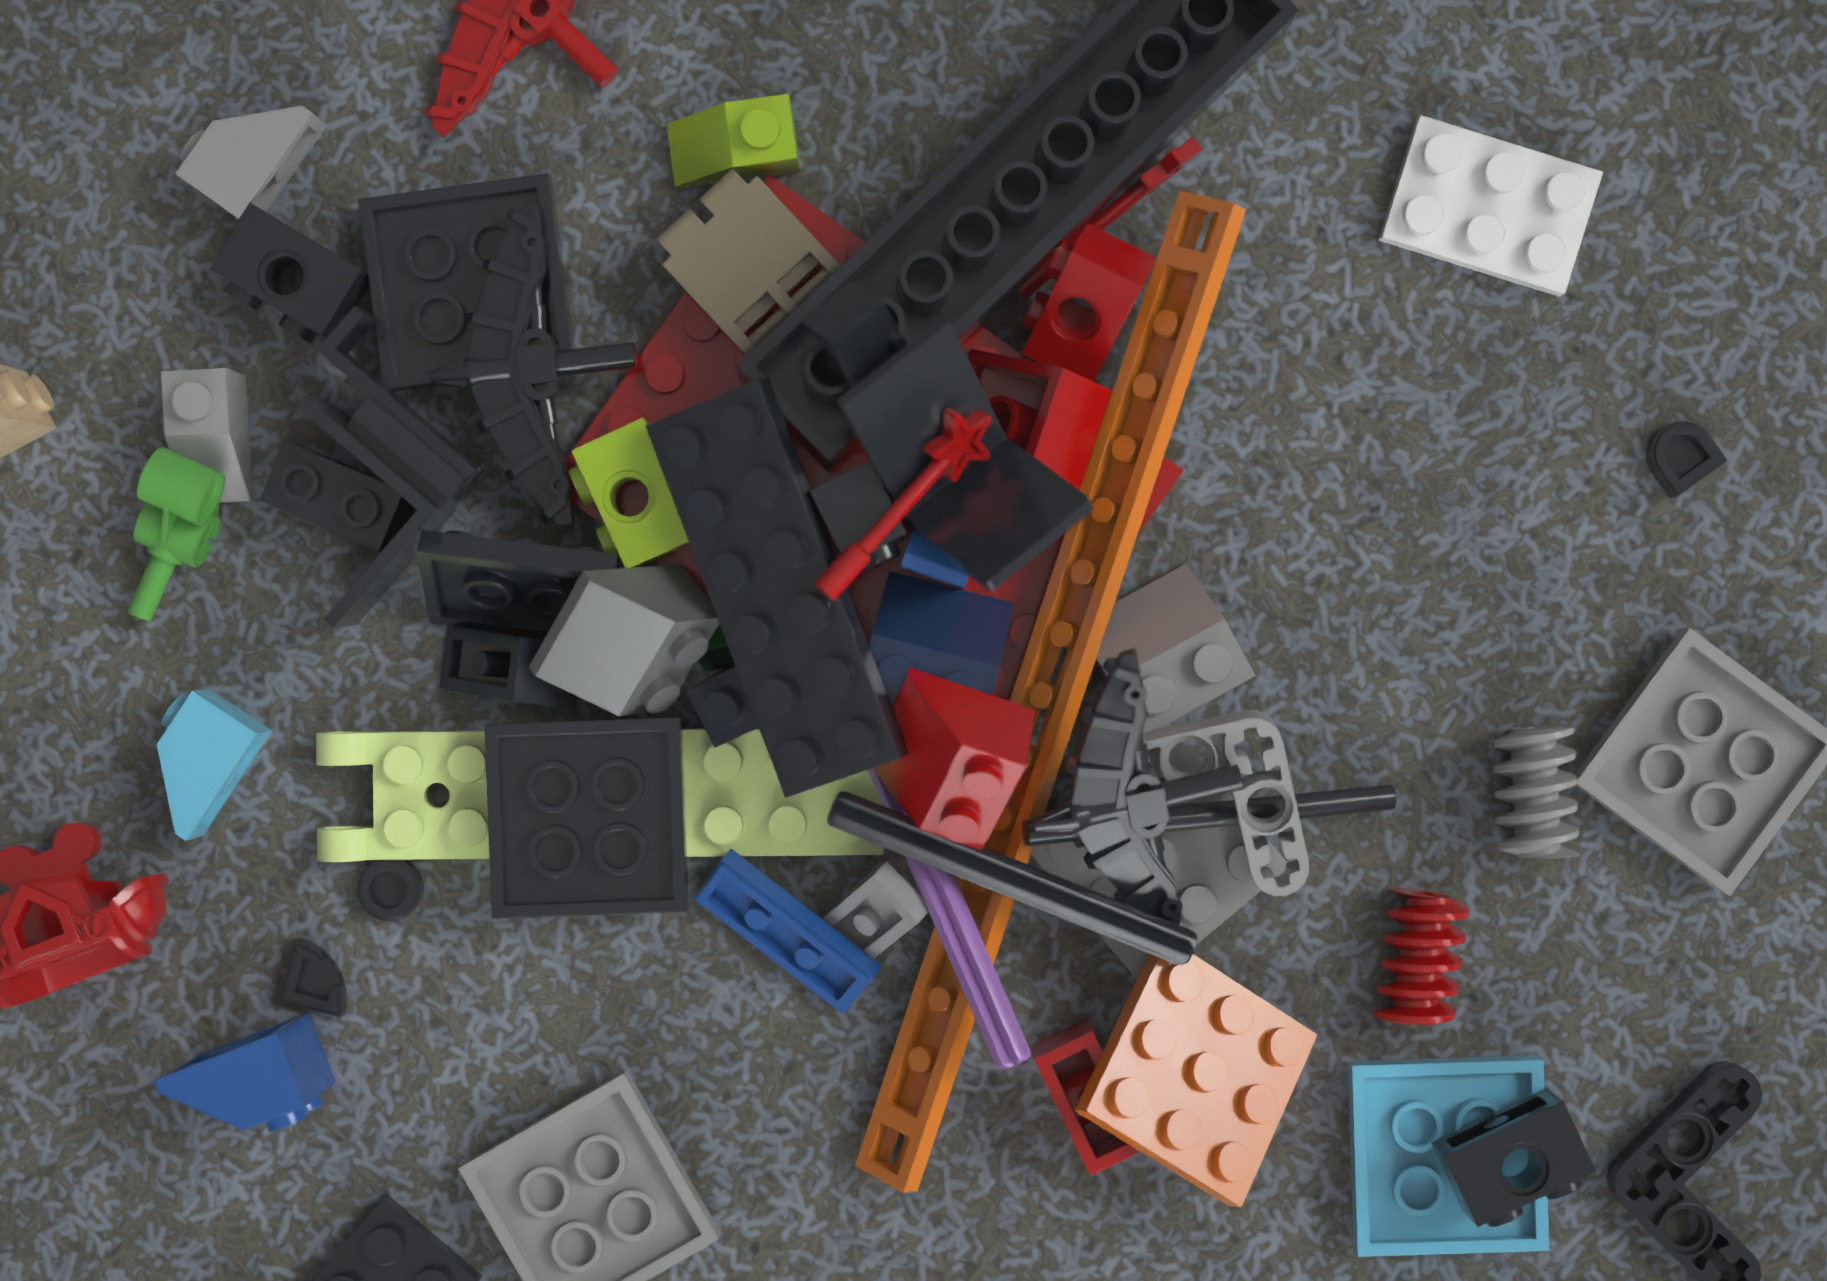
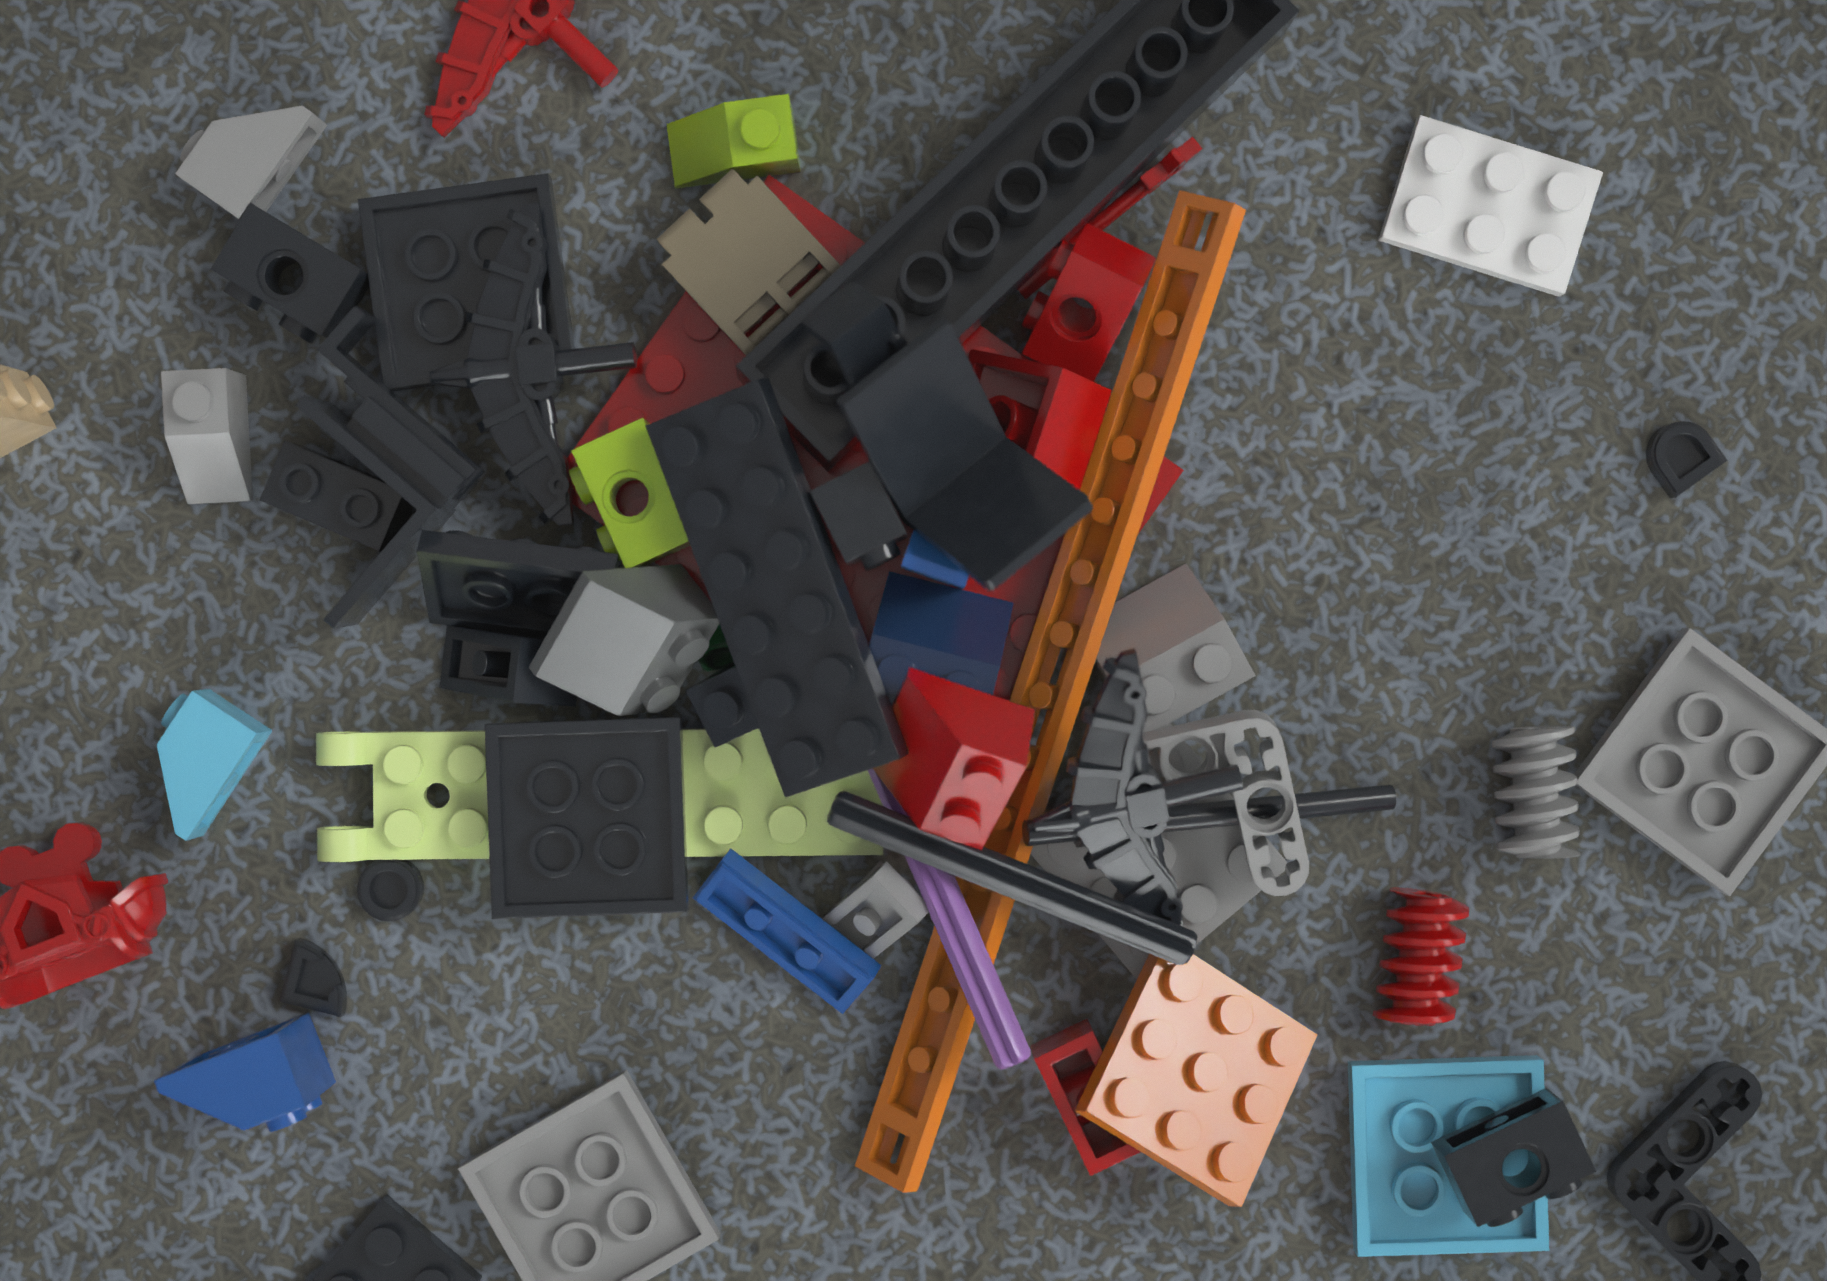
(174, 522): bright green beam -> none
(951, 454): red piece -> none

